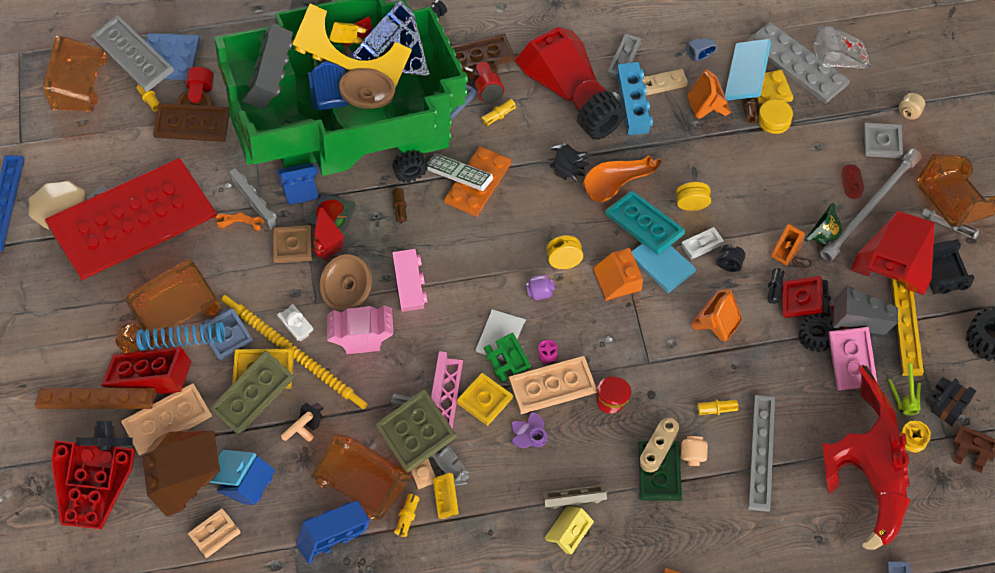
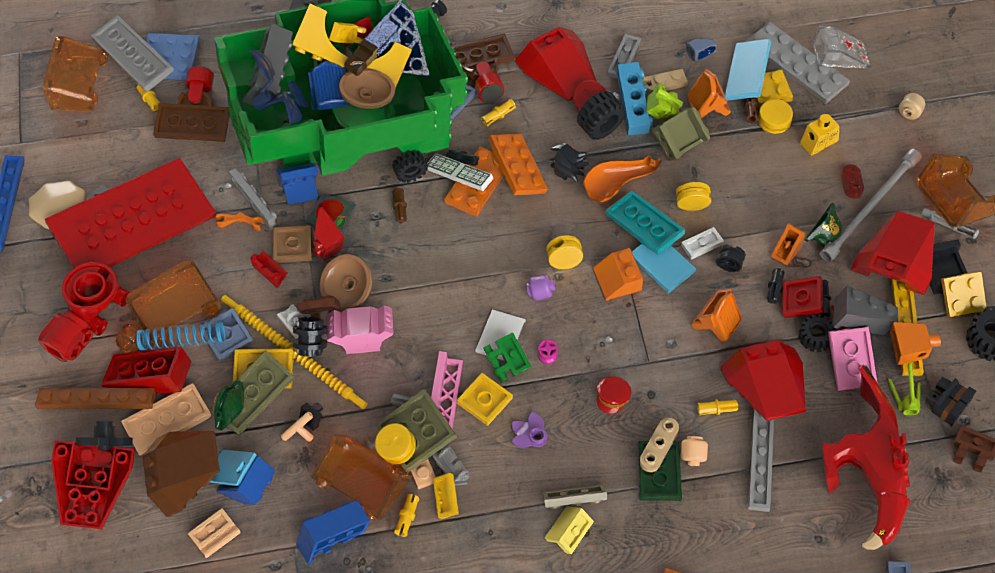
(73, 330): none -> red piece
(228, 404): none -> dark green hat
(268, 98): none -> dark blue plant
(268, 268): none -> red hinge
(309, 336): none -> black piece
(313, 306): none -> copper plate
(361, 58): none -> dark brown leg
(395, 443): none -> yellow head
(409, 280): bright pink wedge -> none
(463, 157): none -> black axle
(517, 164): none -> orange plate
(552, 384): light nougat plate -> none
(663, 104): none -> lime hips
(681, 133): none -> olive panel
(769, 378): none -> red wedge
(820, 134): none -> yellow torso
(883, 140): light grey plate -> none
(912, 342): none -> orange torso
(921, 430): yellow wheel -> none
(963, 294): none -> yellow plate

